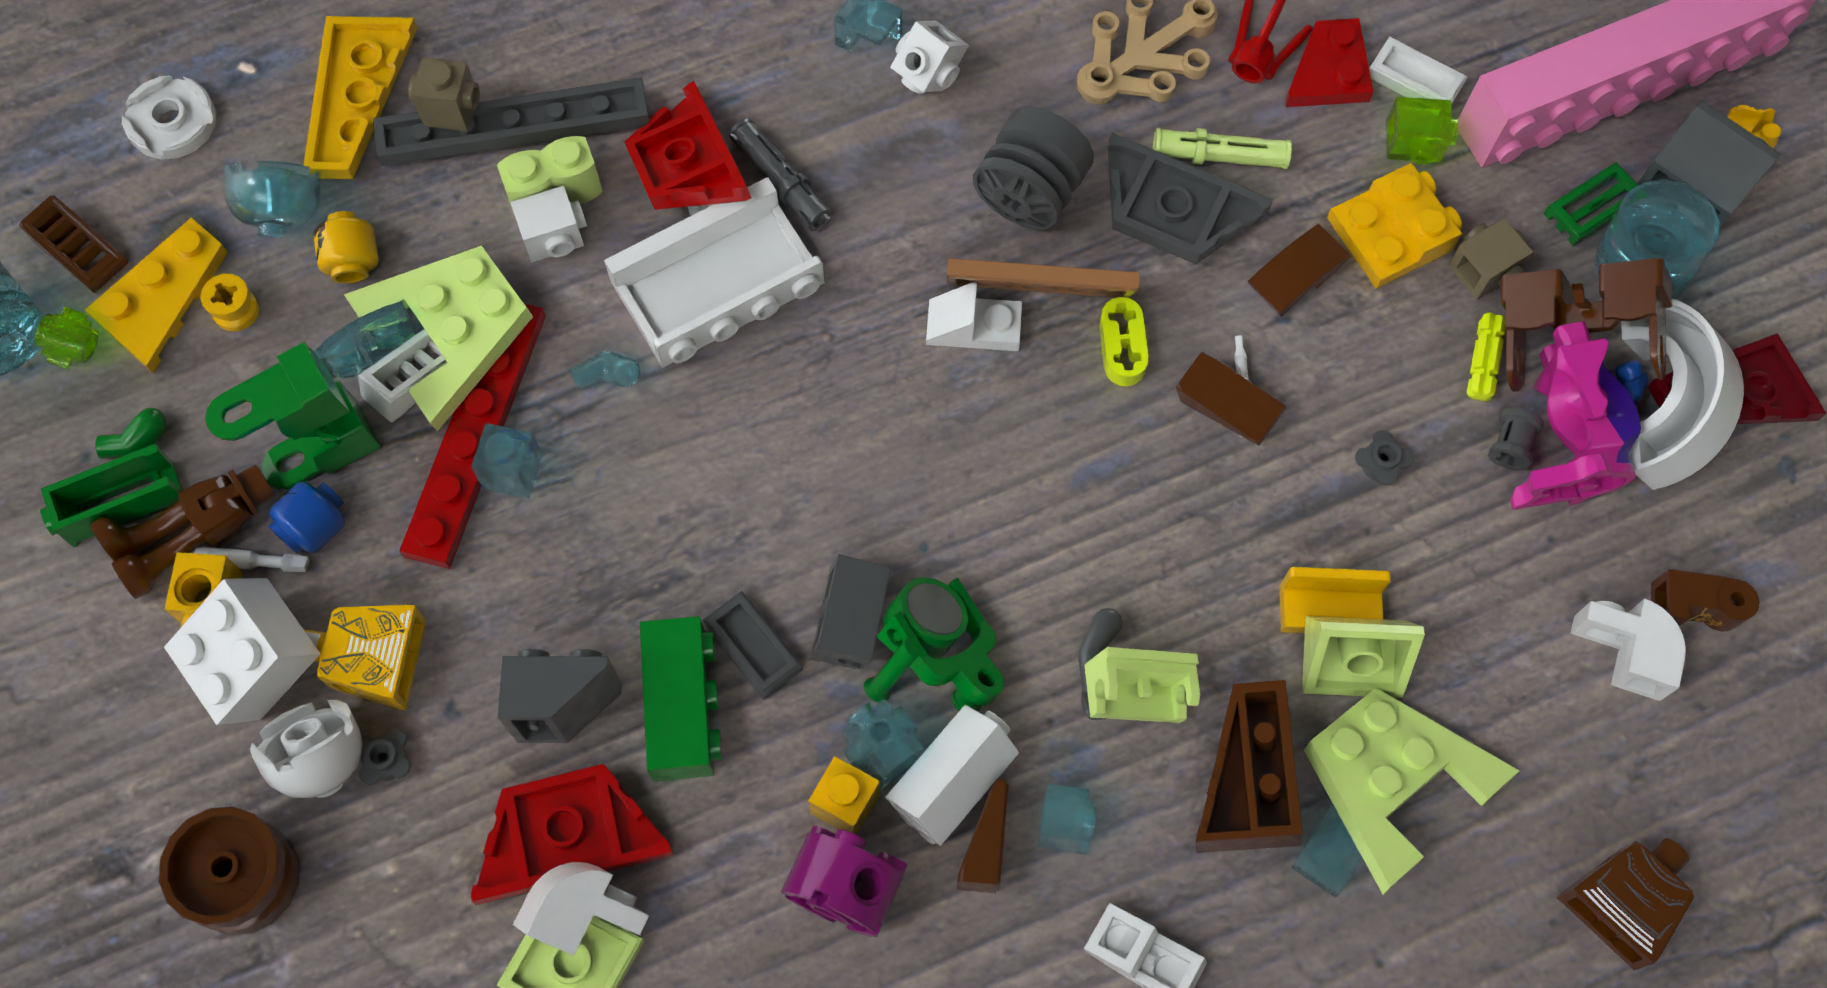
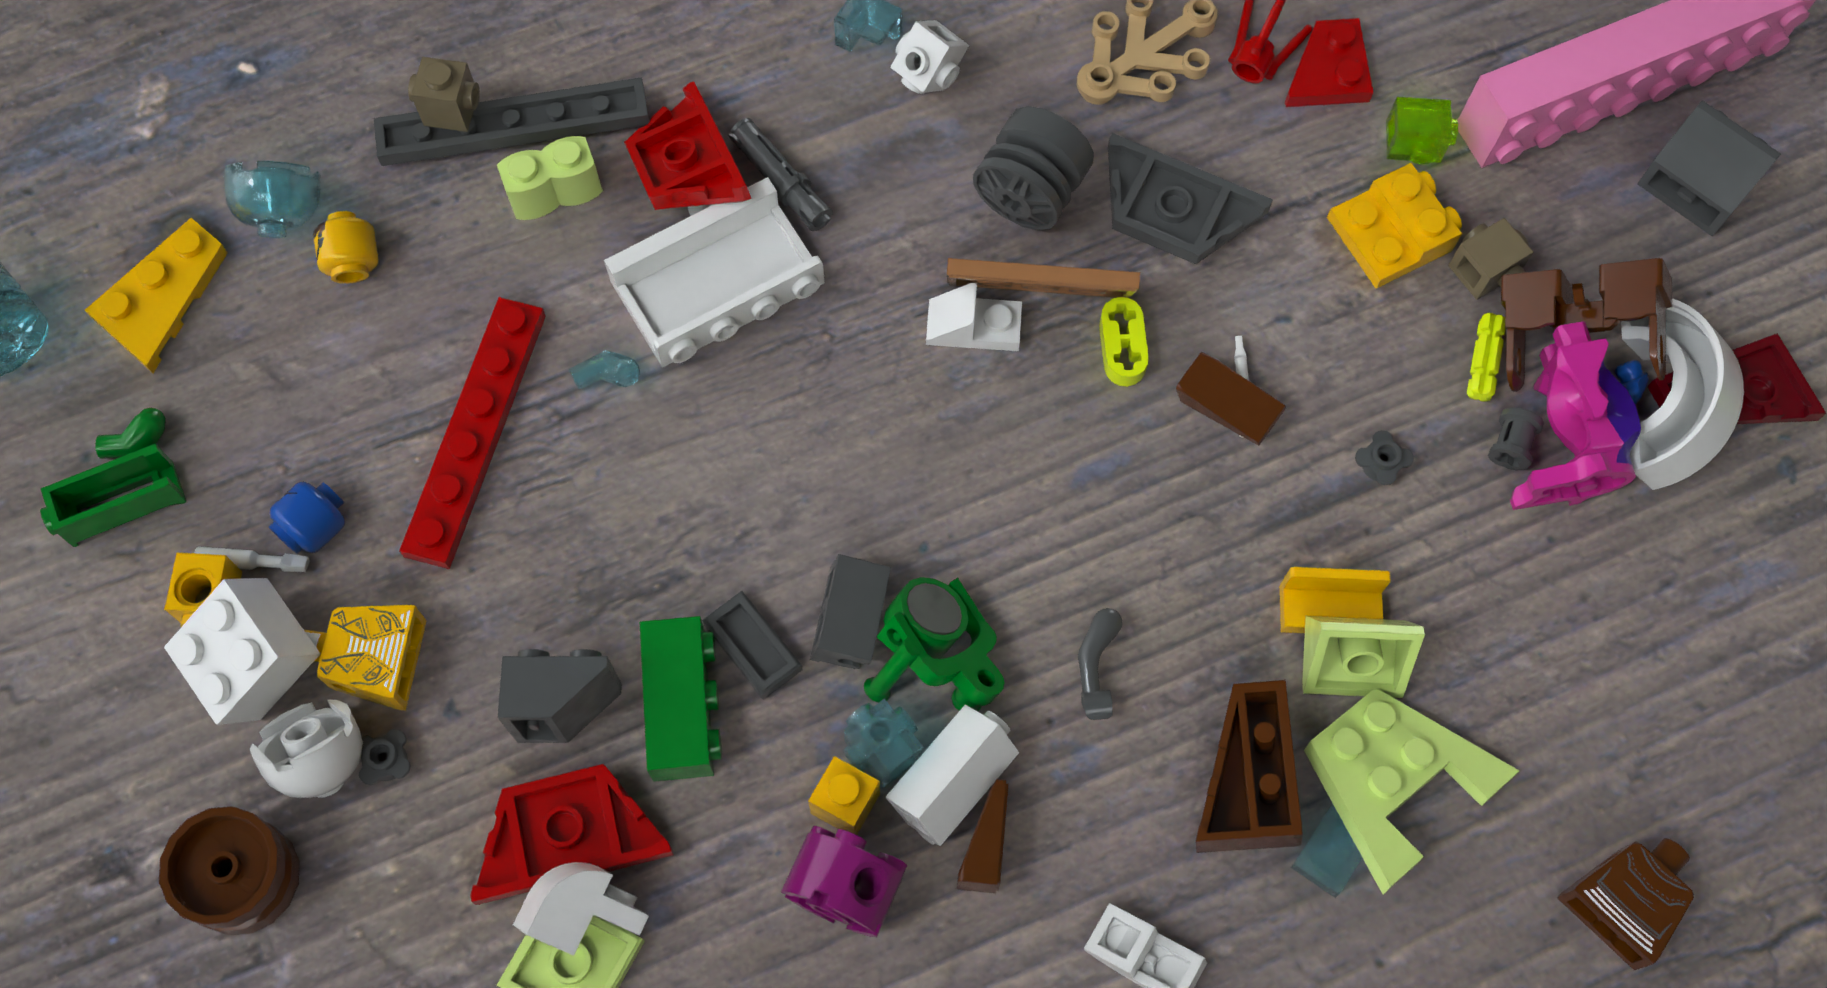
(52, 222): reddish brown slope -> none
(66, 338): clear neon green gear -> none
(178, 137): white tile -> none
(211, 506): reddish brown piece -> none
(241, 304): yellow wheel -> none
(307, 407): green piece -> none
(351, 88): yellow wing -> none
(351, 347): clear light blue slope -> none
(381, 376): white slope -> none
(465, 312): yellowish green wing -> none
(507, 460): clear light blue brick -> none
(549, 223): white brick -> none
(1066, 819): clear light blue brick -> none
(1142, 684): yellowish green hinge -> none
(1241, 150): yellowish green pin -> none
(1298, 269): reddish brown slope -> none
(1415, 73): white tile -> none
(1569, 222): green tile -> none
(1647, 640): white brick -> none
(1665, 223): clear light blue wheel -> none
(1705, 598): reddish brown leg -> none
(1757, 122): yellow arm -> none

